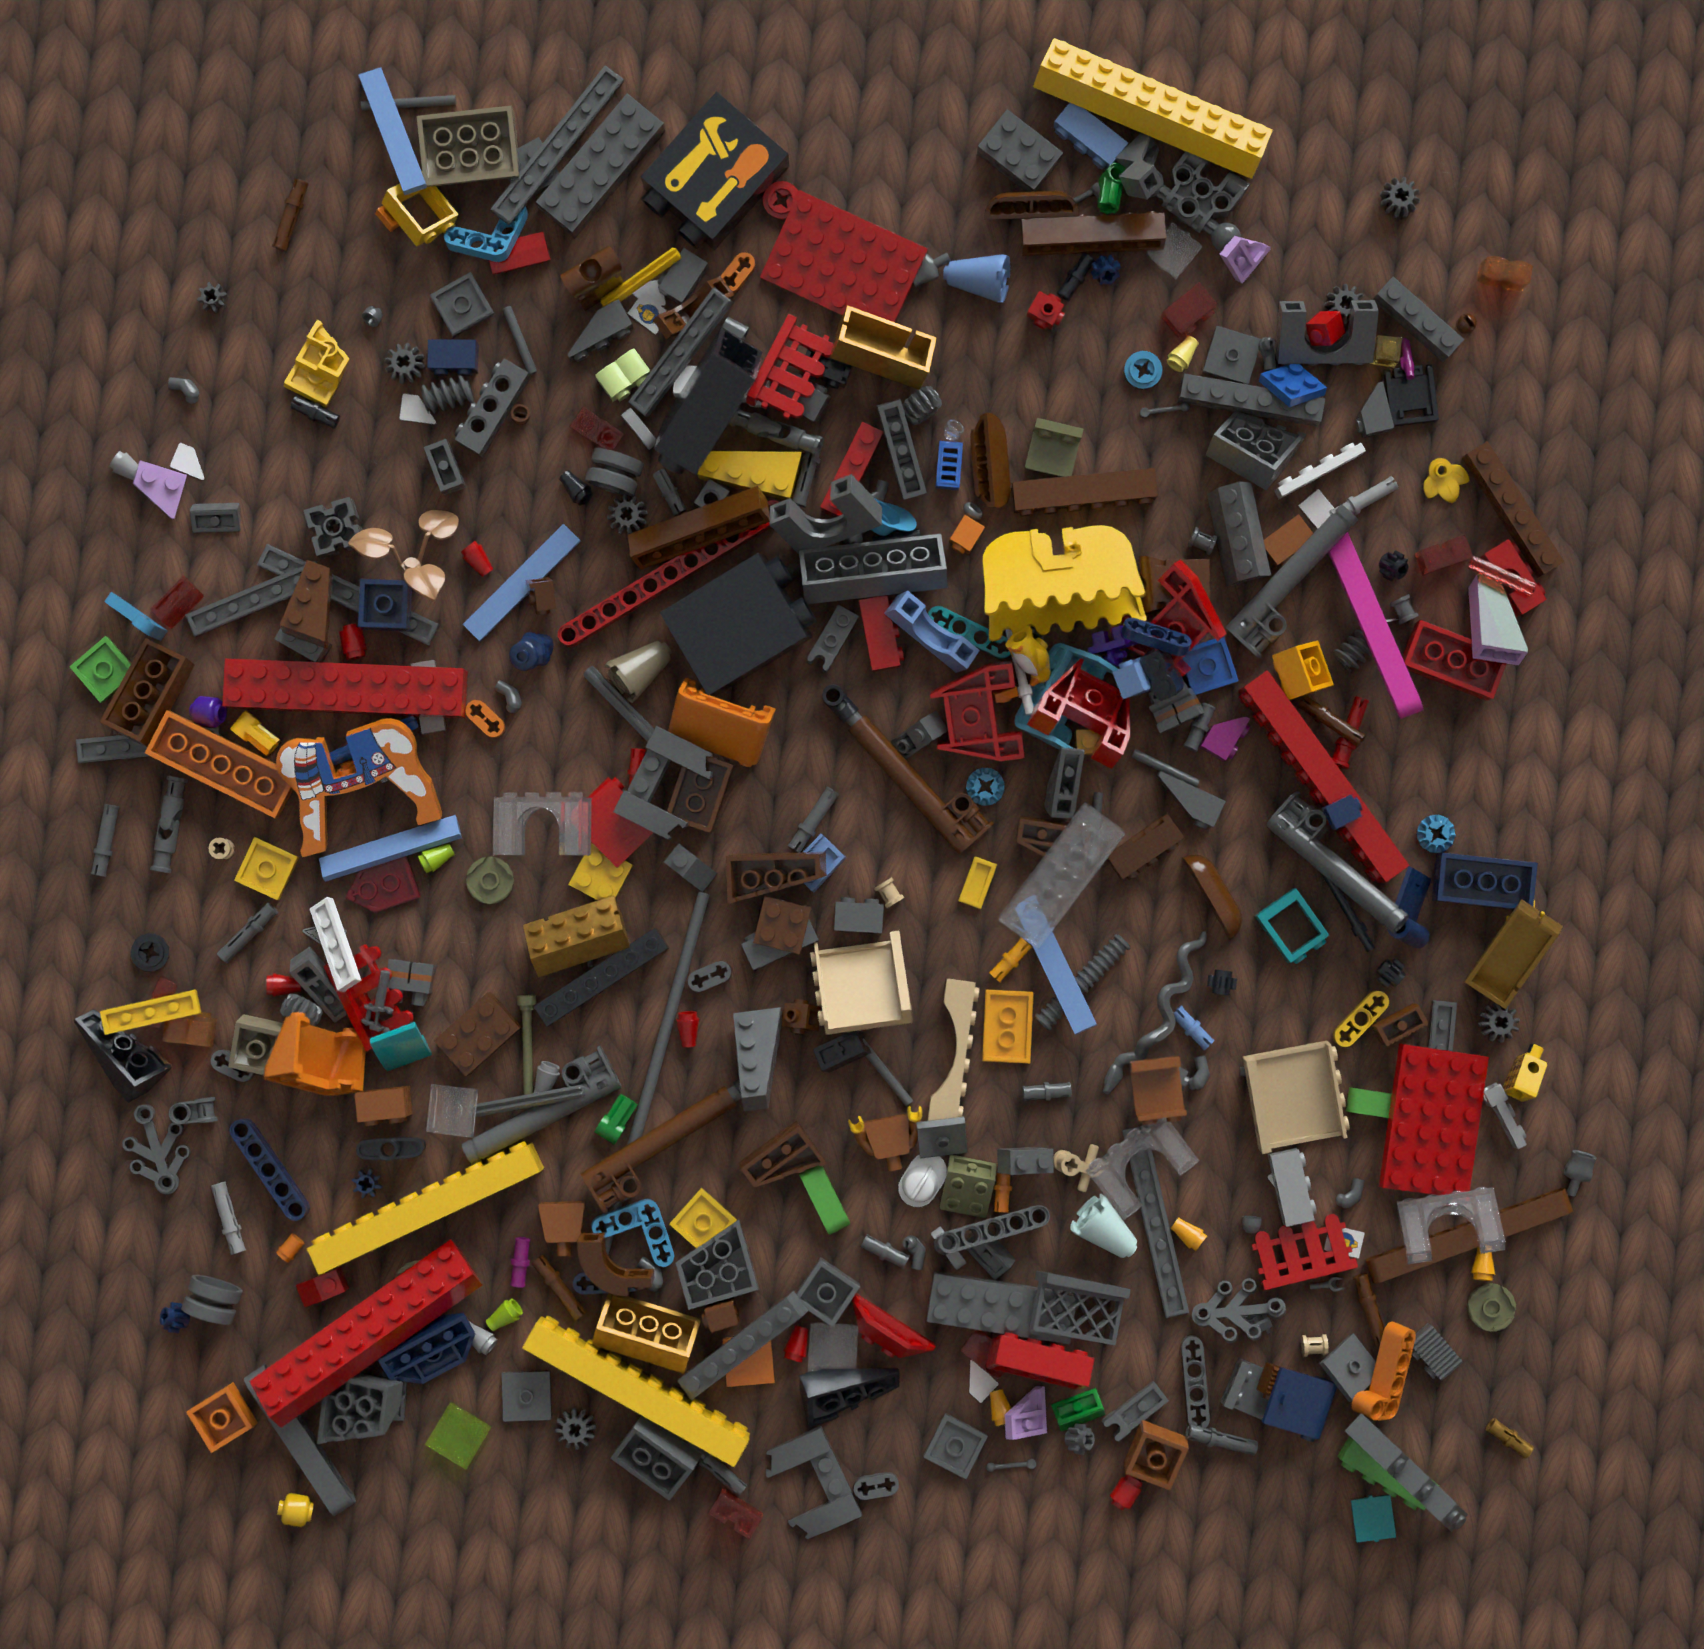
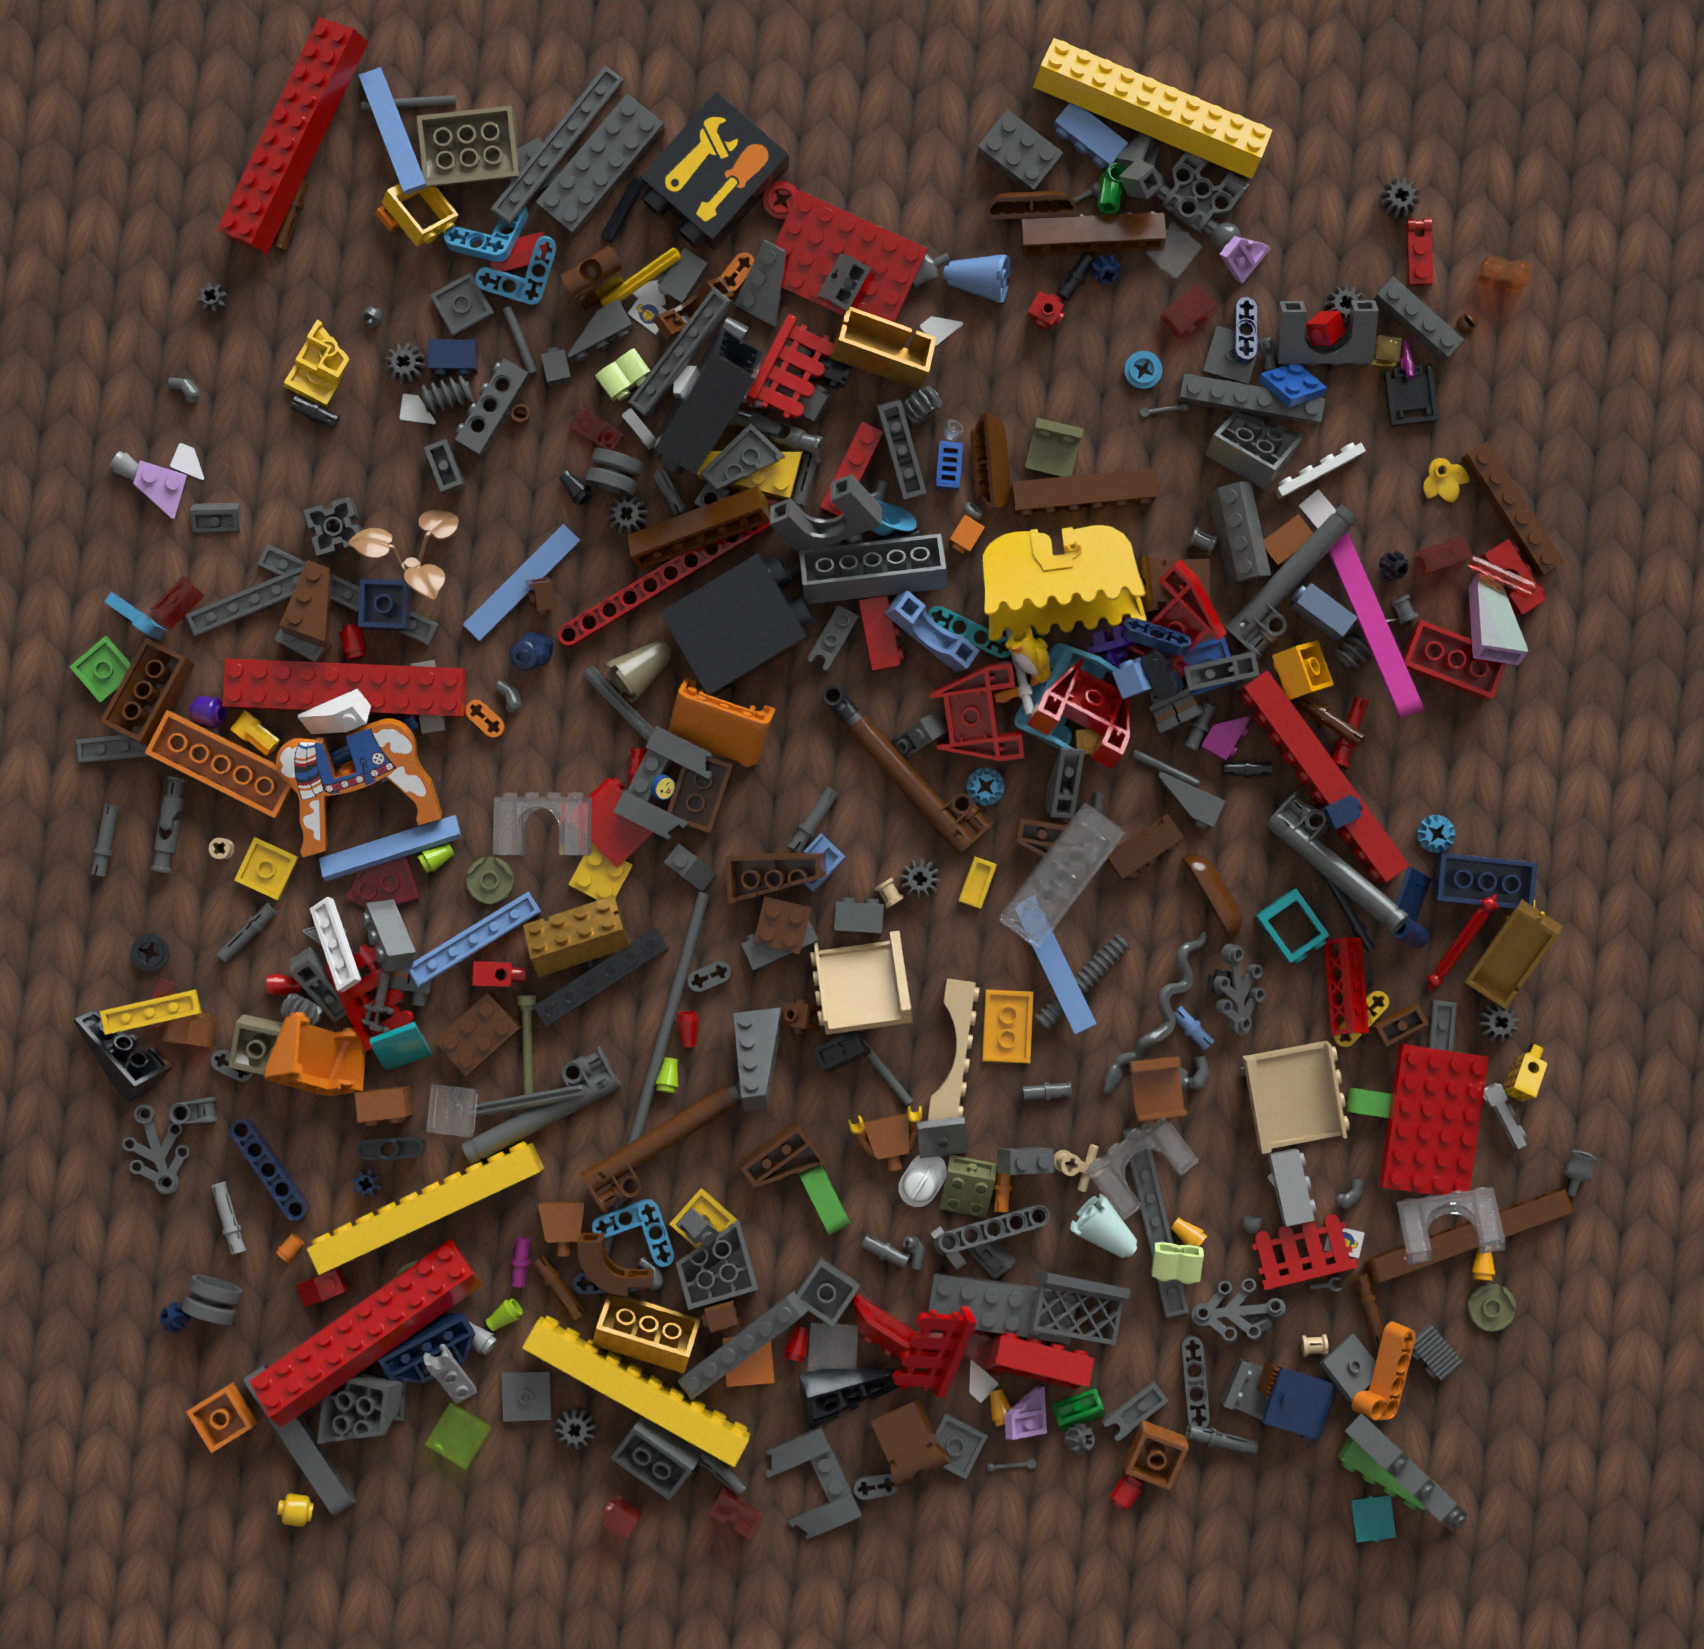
(292, 135): none -> red brick
(337, 714): none -> white slope
(388, 935): none -> brick
(450, 1375): none -> light grey plate
(473, 939): none -> medium blue tile
(477, 558): red cone -> none
(484, 974): none -> red torso
(522, 284): none -> dark azure beam
(546, 1076): light grey cone -> none
(556, 366): none -> dark grey brick
(614, 1122): green piece -> none
(620, 1517): none -> clear red brick
(622, 210): none -> black axle
(663, 787): none -> tile
(668, 1076): none -> lime cone
(697, 1227): none -> dark grey brick
(741, 458): none -> dark grey wing
(763, 284): none -> dark grey wing
(844, 281): none -> dark grey brick
(909, 1442): none -> reddish brown piece
(925, 872): none -> dark grey gear
(940, 328): none -> white sticker
(948, 1354): none -> red fence
(1010, 959): light orange pin -> none
(1177, 1262): none -> yellowish green brick
(1181, 356): light yellow cone -> none
(1221, 671): none -> dark grey slope
(1239, 339): none -> beam
(1240, 1019): none -> dark grey plant
(1247, 769): none -> black pin
(1322, 611): none -> sand blue brick
(1350, 985): none -> red fence
(1369, 496): light grey pin -> none
(1375, 414): dark grey slope -> none
(1390, 973): black gear -> none
(1419, 252): none -> red plate
(1462, 942): none -> red wheel
(1509, 1438): pearl gold pin -> none

